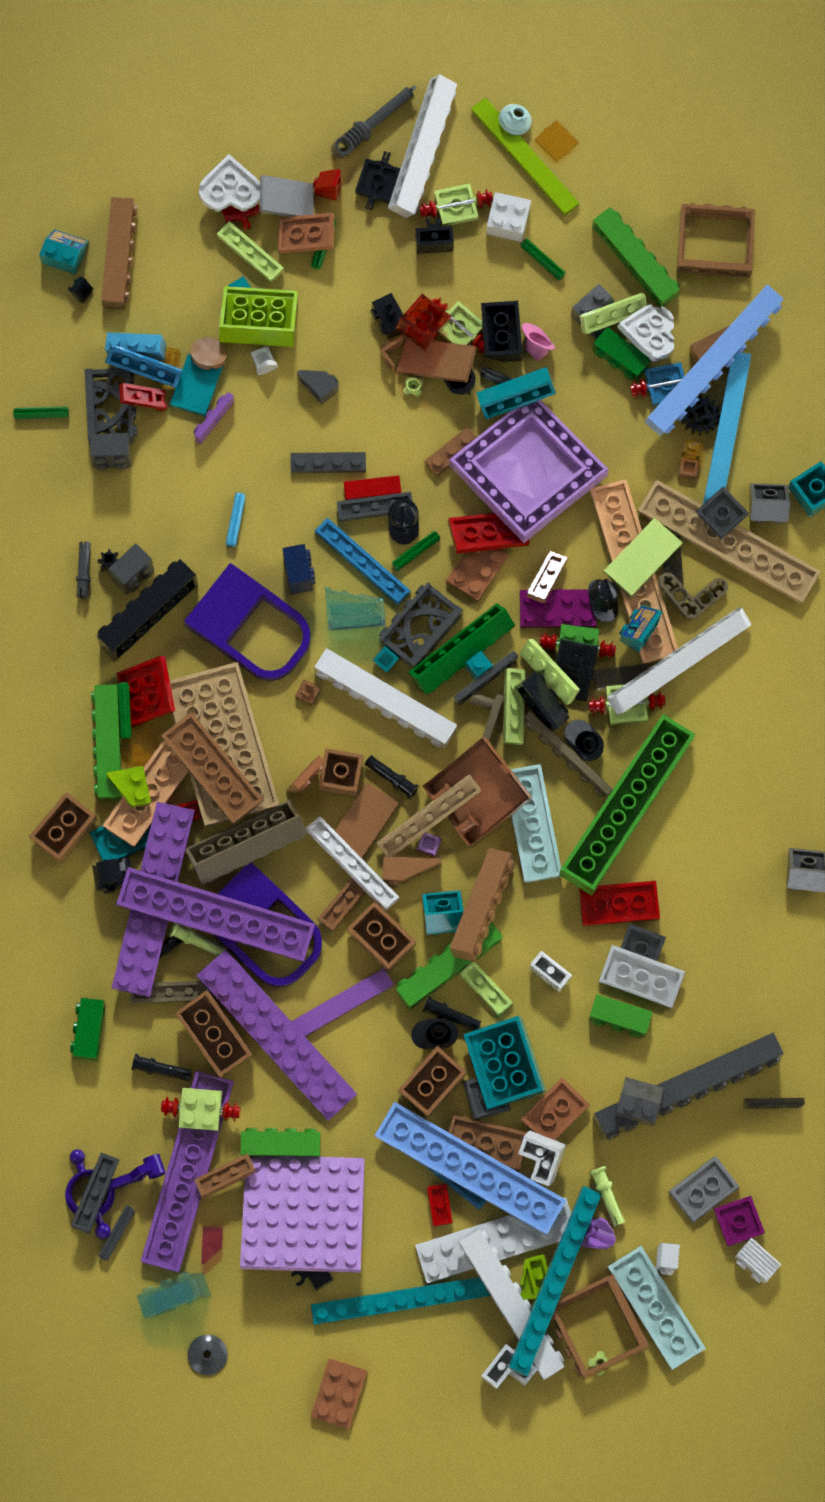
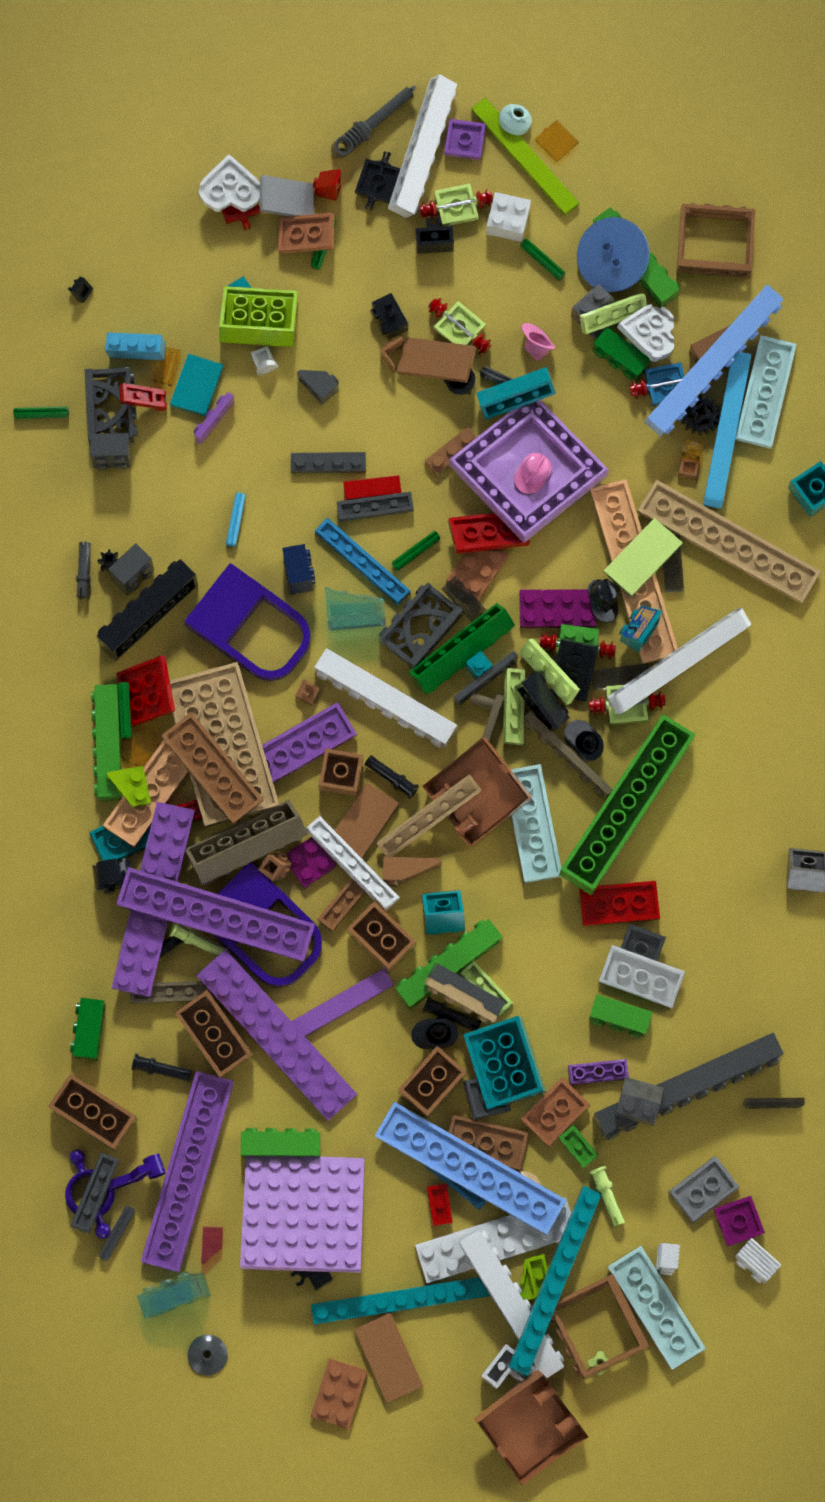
(63, 251): teal slope -> none
(63, 828): medium nougat brick -> none
(92, 1112): none -> medium nougat brick
(118, 253): medium nougat brick -> none
(143, 365): dark azure brick -> none
(200, 1109): yellowish green plate -> none
(208, 353): medium nougat tile -> none
(225, 1176): medium nougat plate -> none
(250, 252): yellowish green plate -> none
(275, 866): none -> medium nougat brick
(303, 779): nougat plate -> none
(307, 741): none -> medium lavender plate
(309, 862): none -> magenta plate
(386, 659): teal plate -> none
(388, 1358): none -> medium nougat tile
(403, 521): black piece -> none
(409, 383): yellowish green plate -> none
(423, 322): clear red brick -> none
(429, 844): lavender tile -> none
(463, 598): none -> clear smoke tile
(464, 993): none -> piece
(465, 139): none -> medium lavender plate
(482, 905): medium nougat brick -> none
(502, 331): black slope -> none
(530, 1426): none -> nougat piece
(532, 473): none -> bright pink piece
(547, 577): plate -> none
(547, 1155): white brick -> none
(550, 971): white brick -> none
(578, 1146): none -> bright green plate
(585, 1073): none -> medium lavender tile
(599, 1235): medium lavender brick -> none
(613, 254): none -> medium blue plate
(694, 601): dark tan beam -> none
(722, 513): dark grey plate -> none
(765, 392): none -> light aqua plate
(769, 502): dark grey slope -> none

